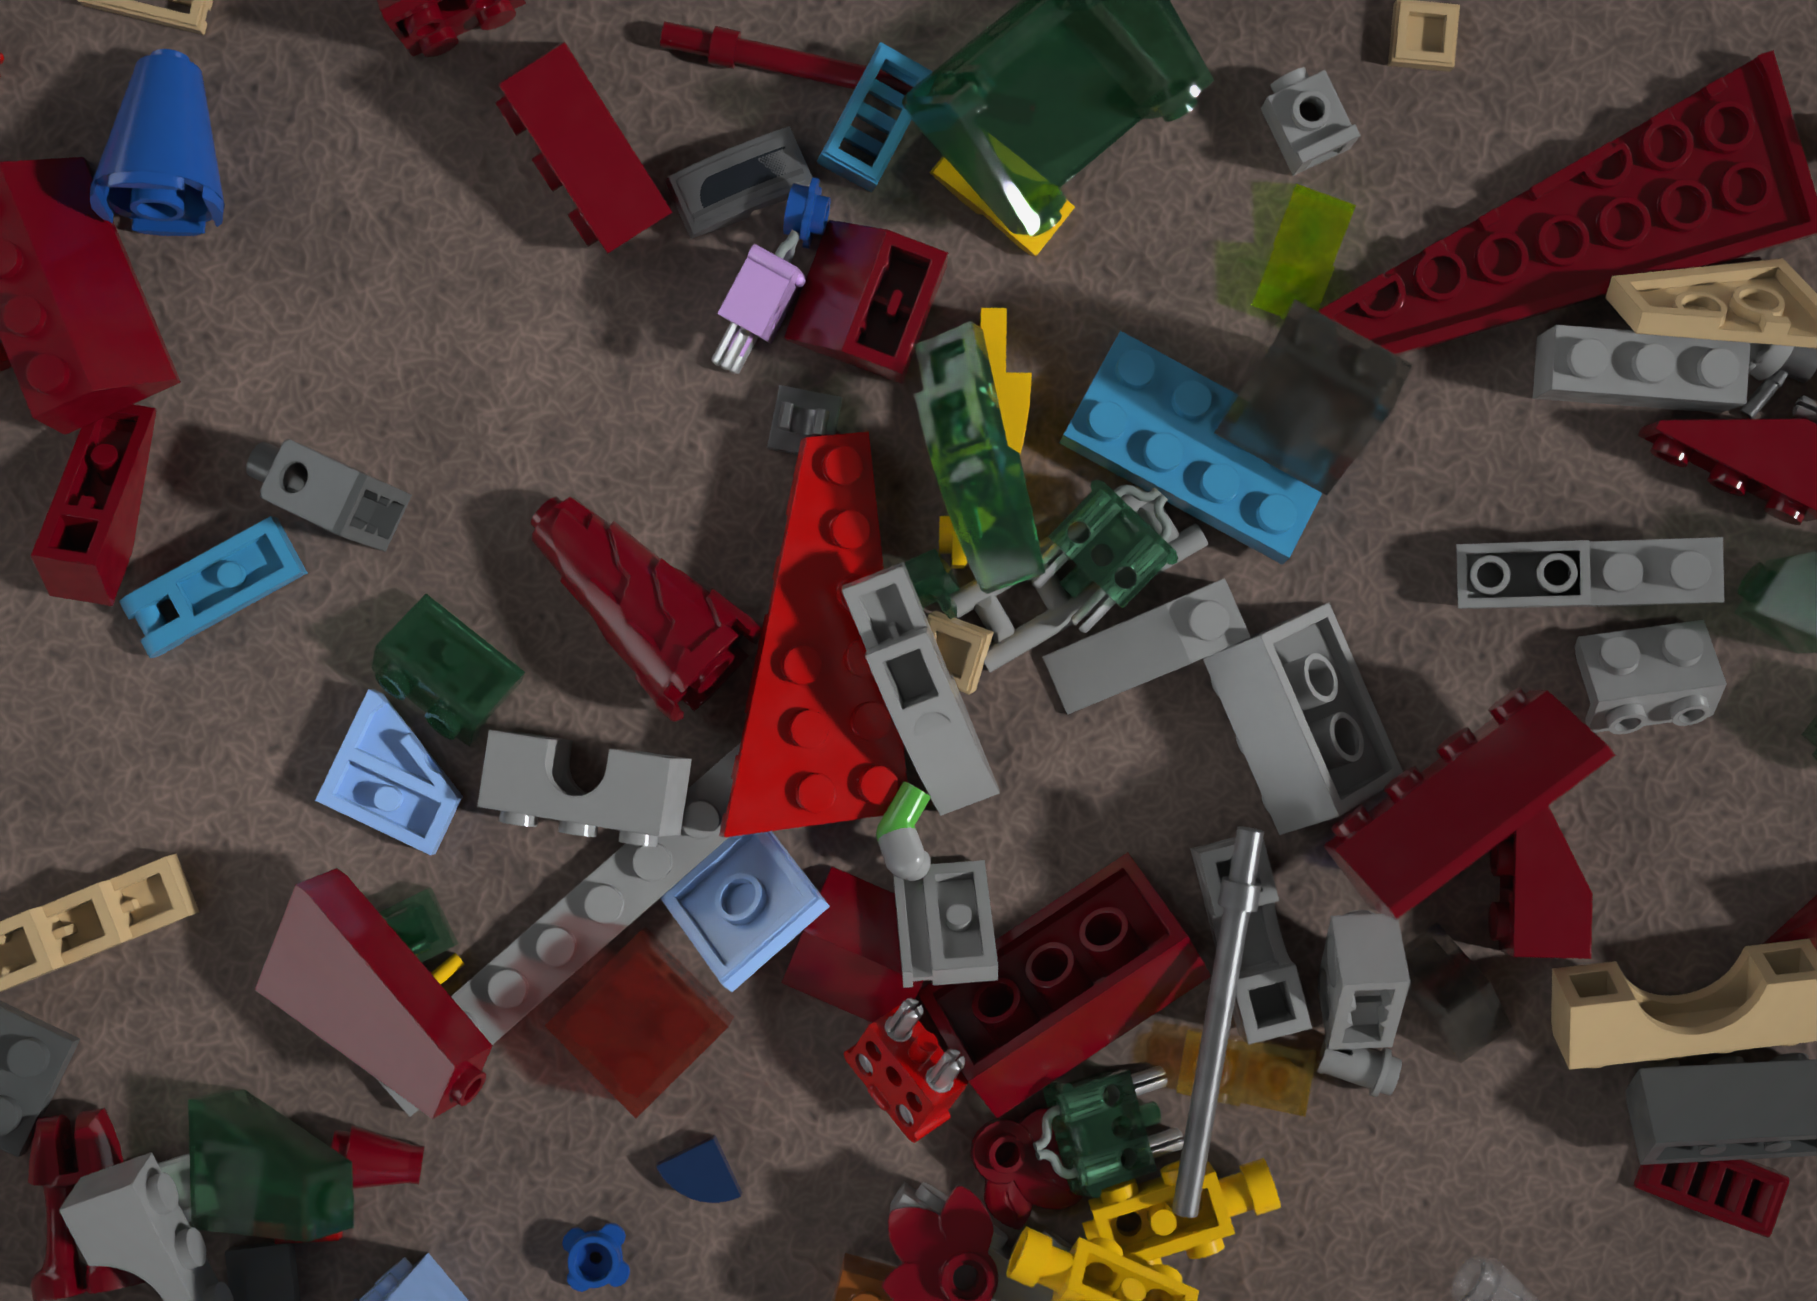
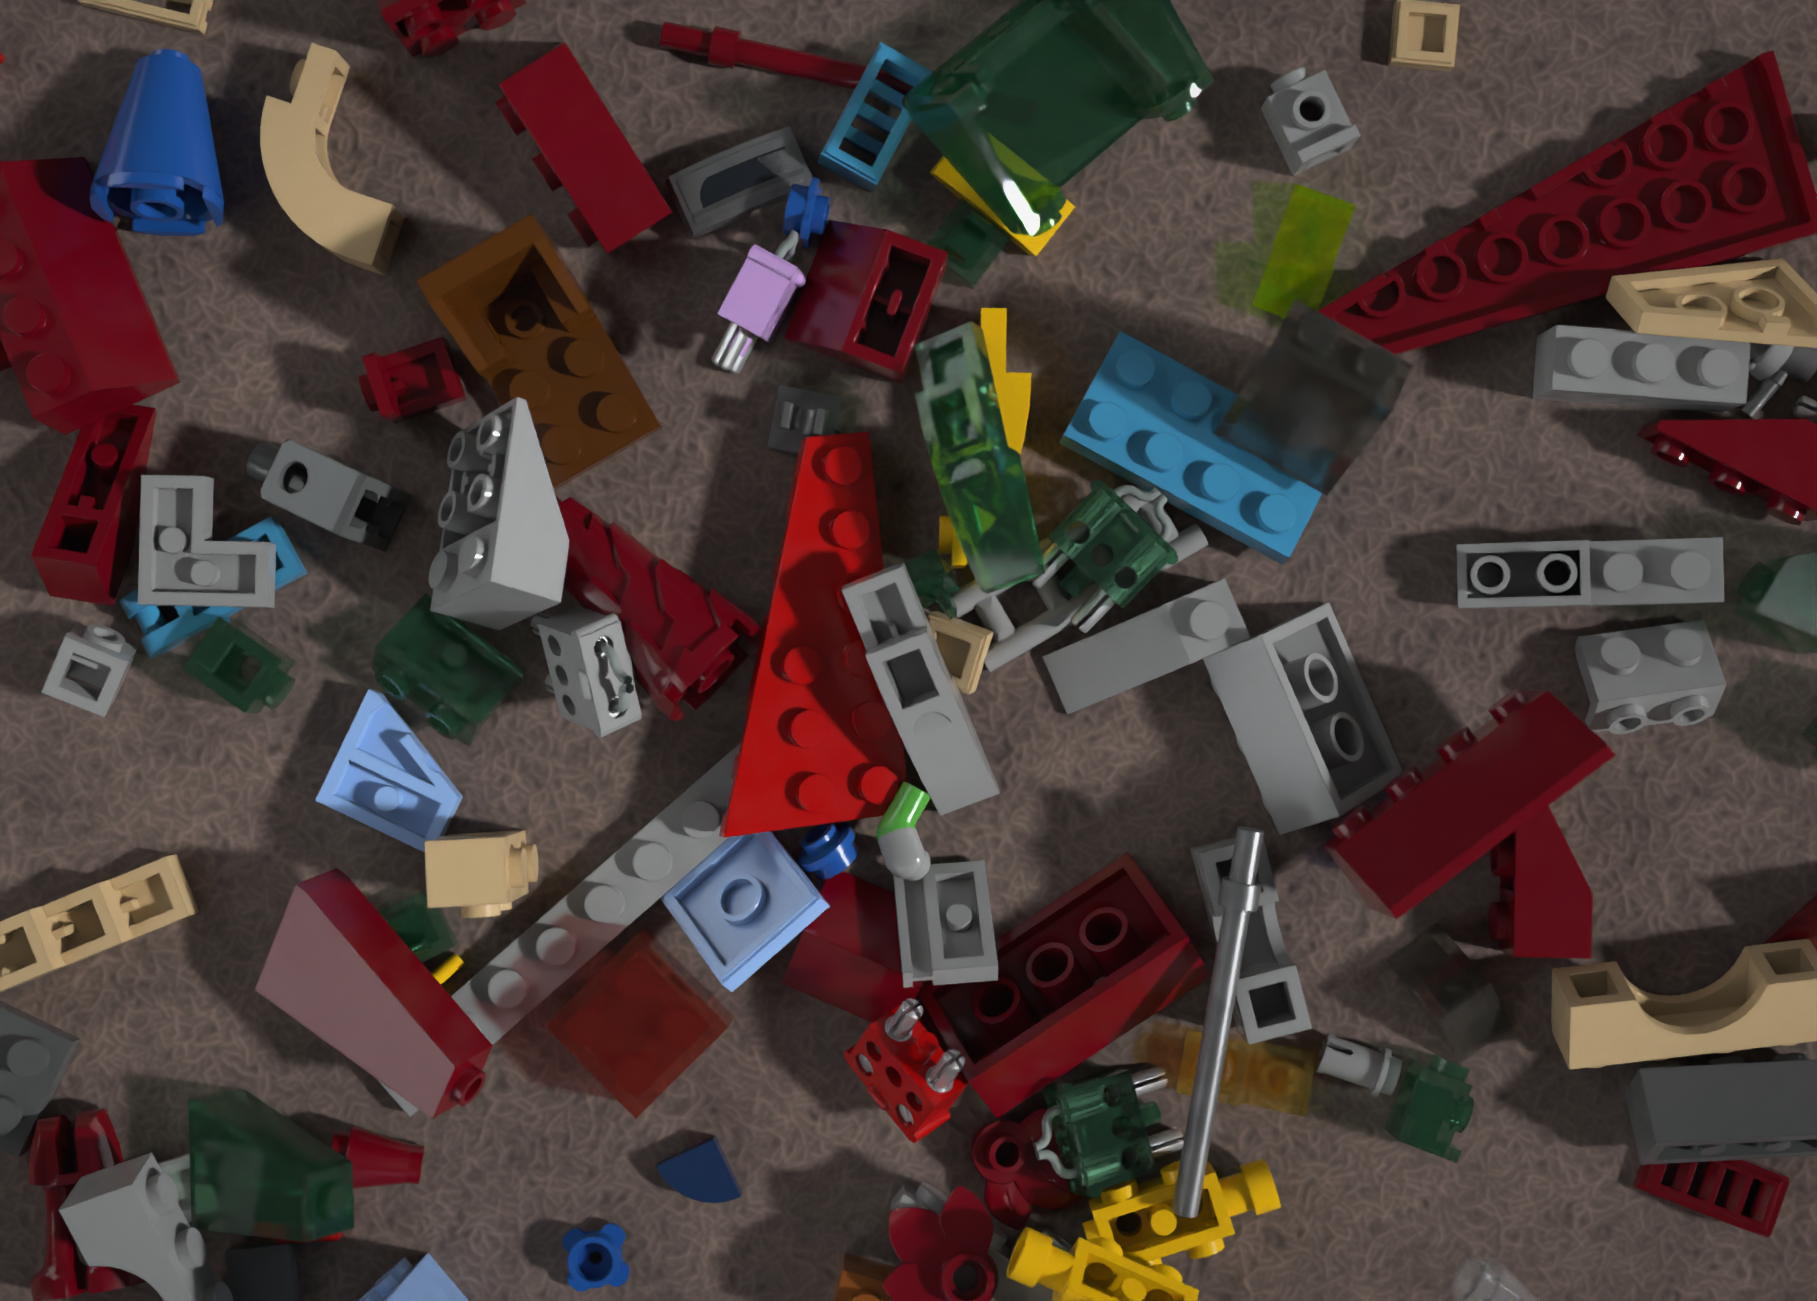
(96, 657): none -> light grey brick
(183, 563): none -> light grey plate
(220, 660): none -> clear green brick
(300, 174): none -> tan arch
(411, 381): none -> dark red bracket
(479, 871): none -> tan brick
(500, 525): none -> light grey slope
(532, 779): light grey arch -> none
(540, 340): none -> reddish brown bracket
(589, 669): none -> light grey piece
(828, 850): none -> blue plate
(971, 242): none -> clear green tile
(1362, 980): light grey brick -> none
(1432, 1106): none -> clear green brick

